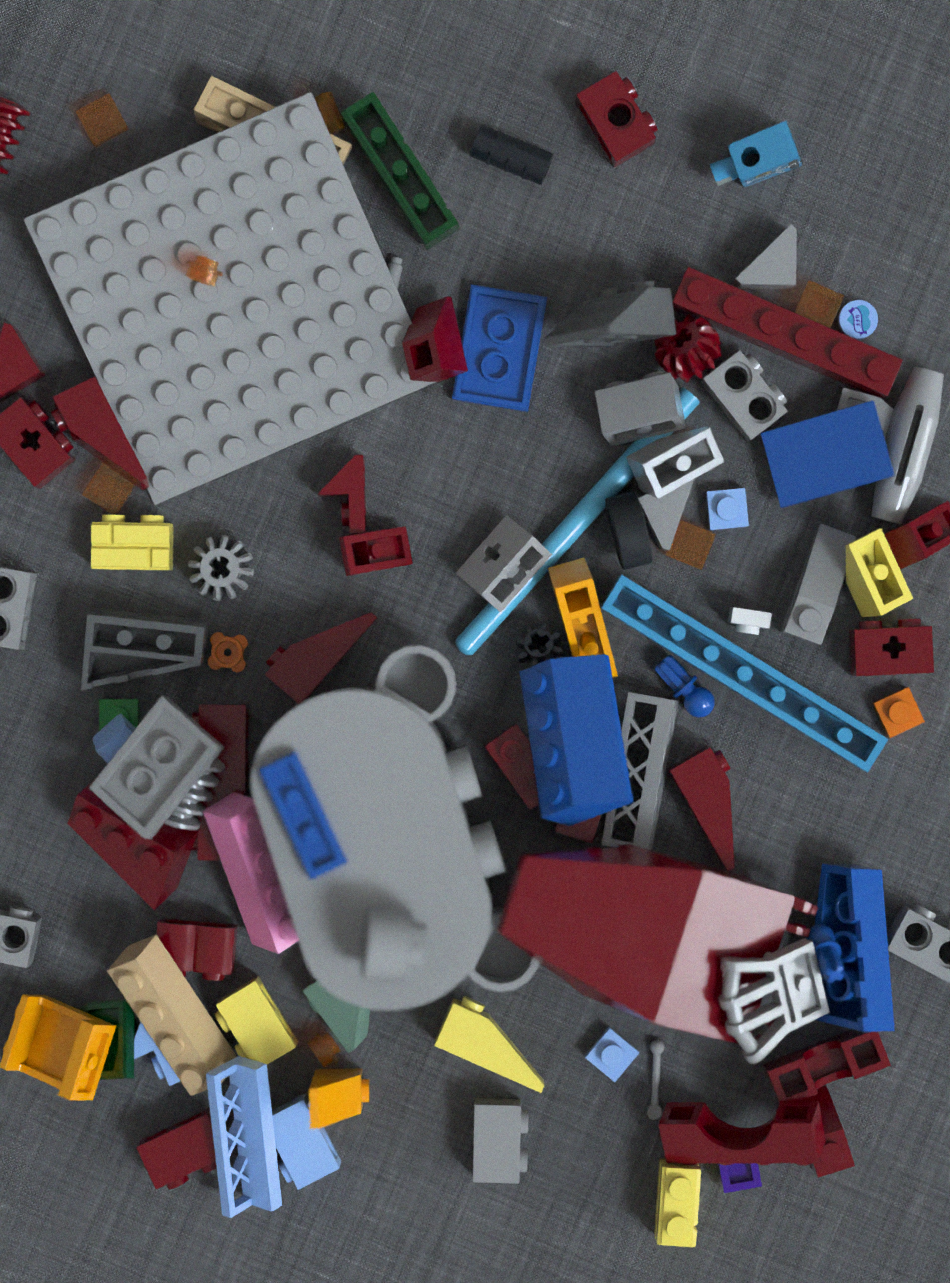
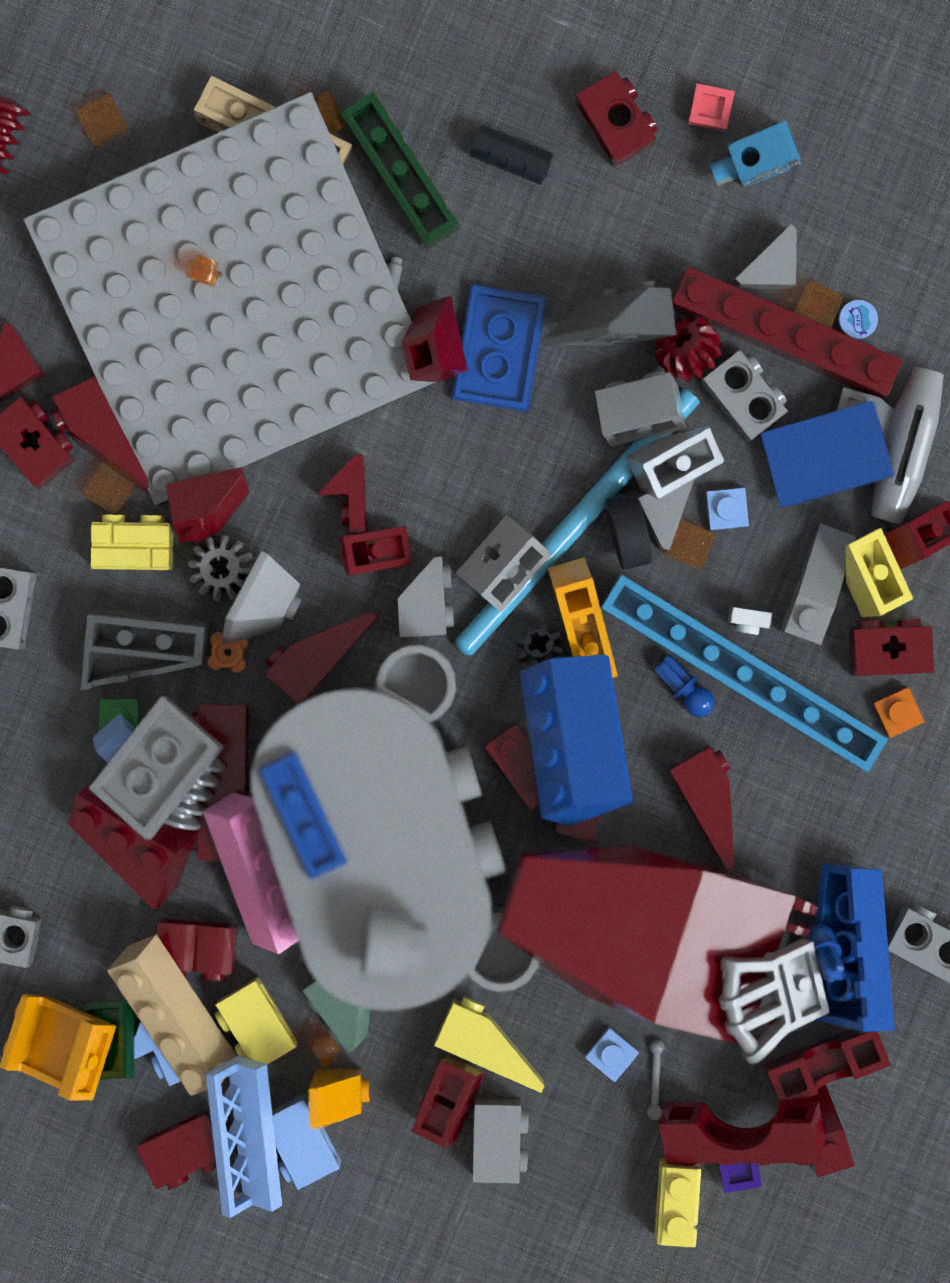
(205, 503): none -> dark red slope
(262, 602): none -> light grey slope
(423, 604): none -> light grey slope
(448, 1101): none -> dark red brick
(655, 769): light grey fence -> none
(711, 107): none -> coral plate

